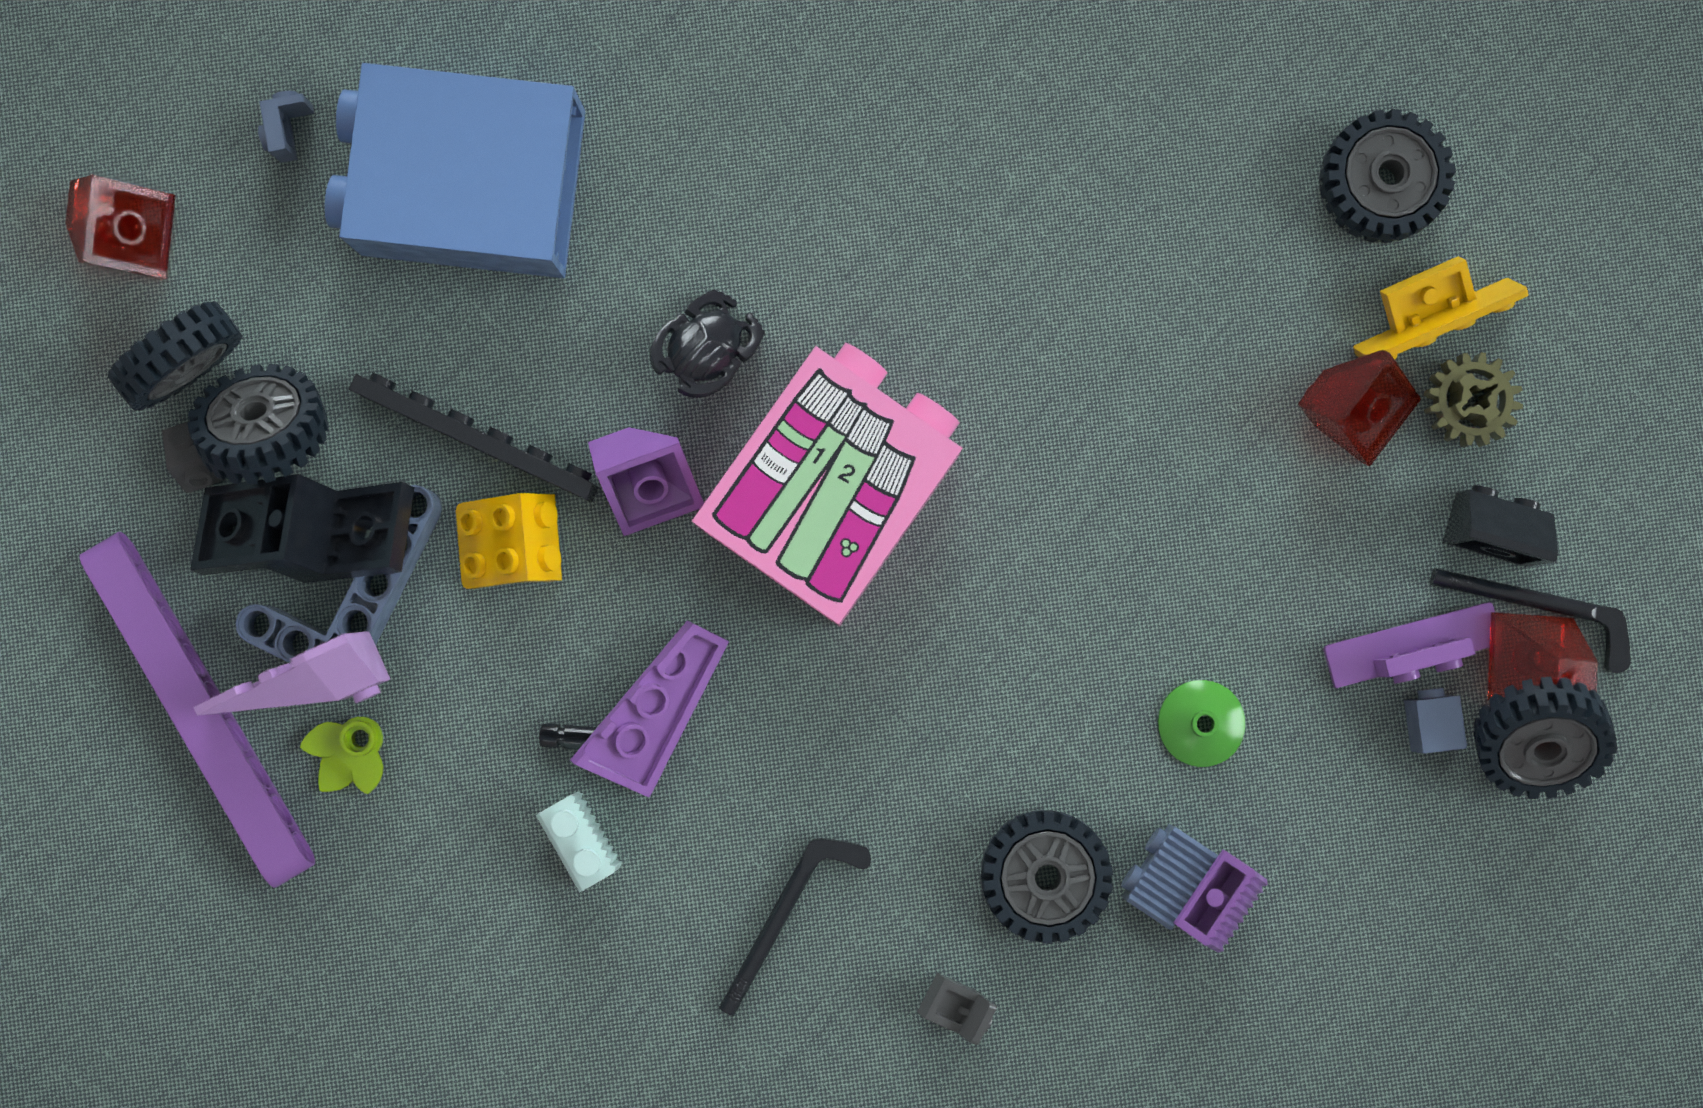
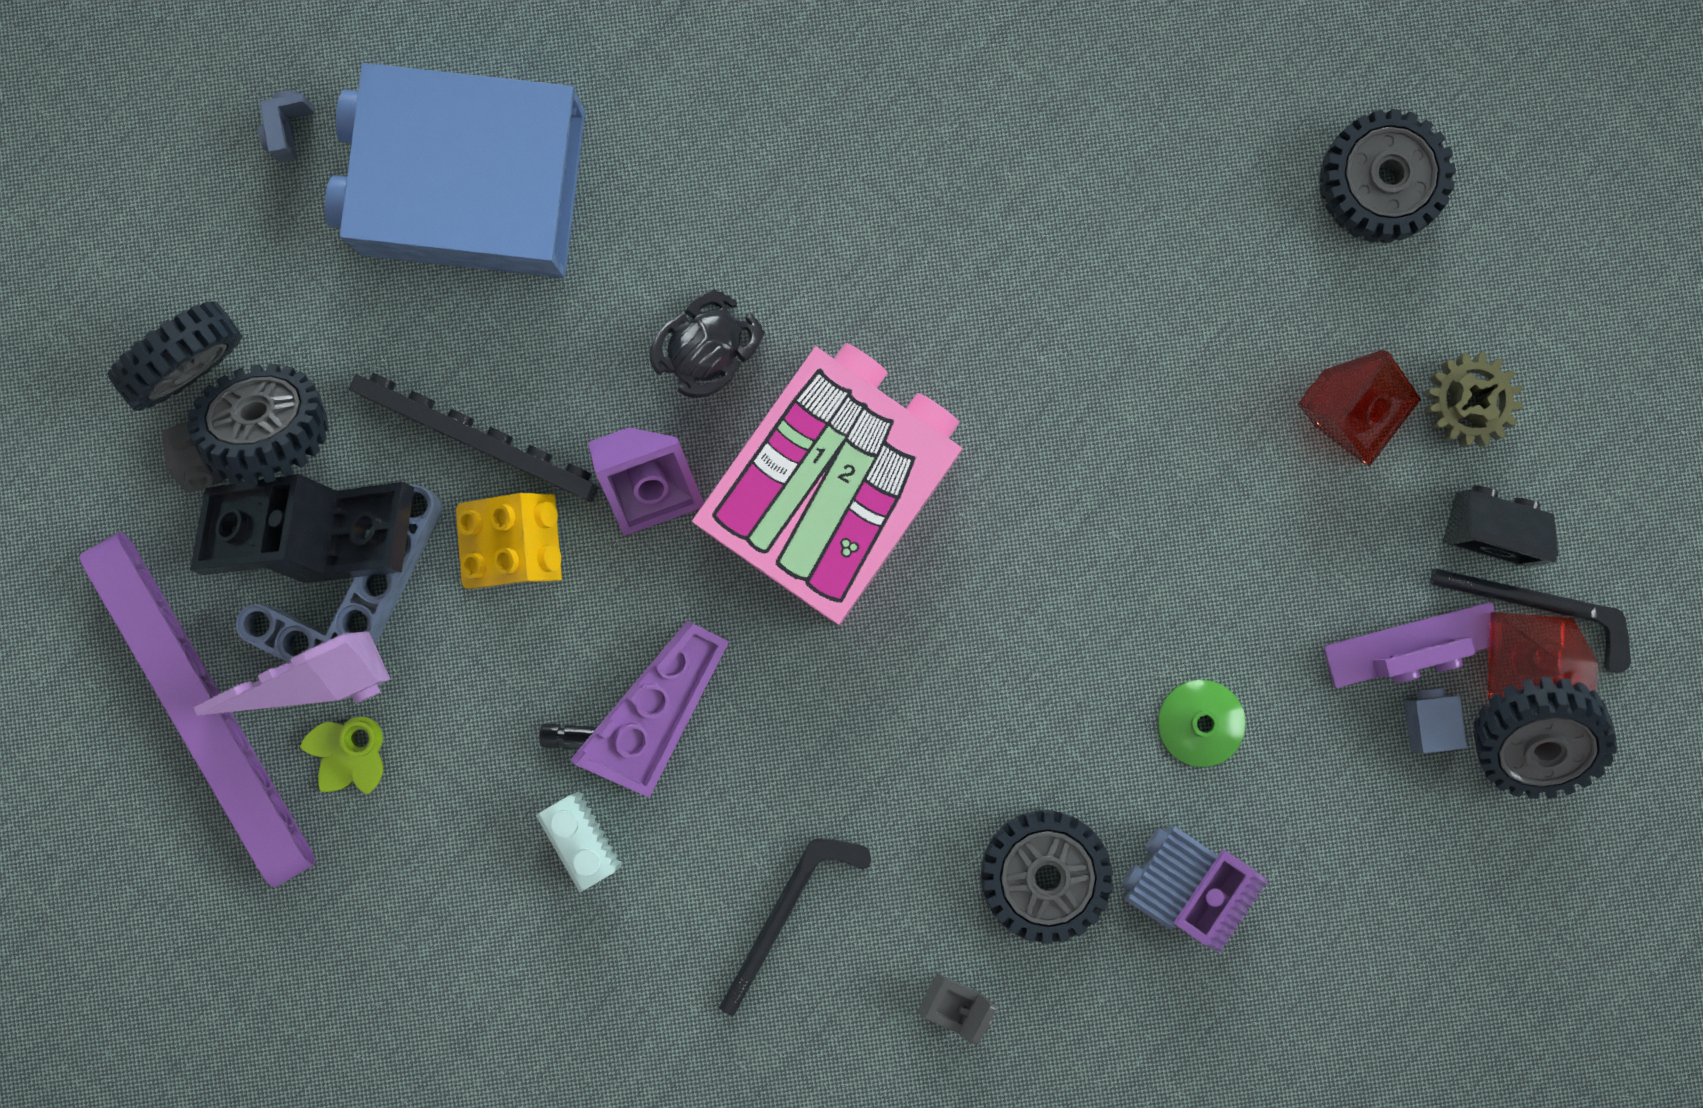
(120, 225): clear red slope -> none
(1435, 304): yellow bracket -> none

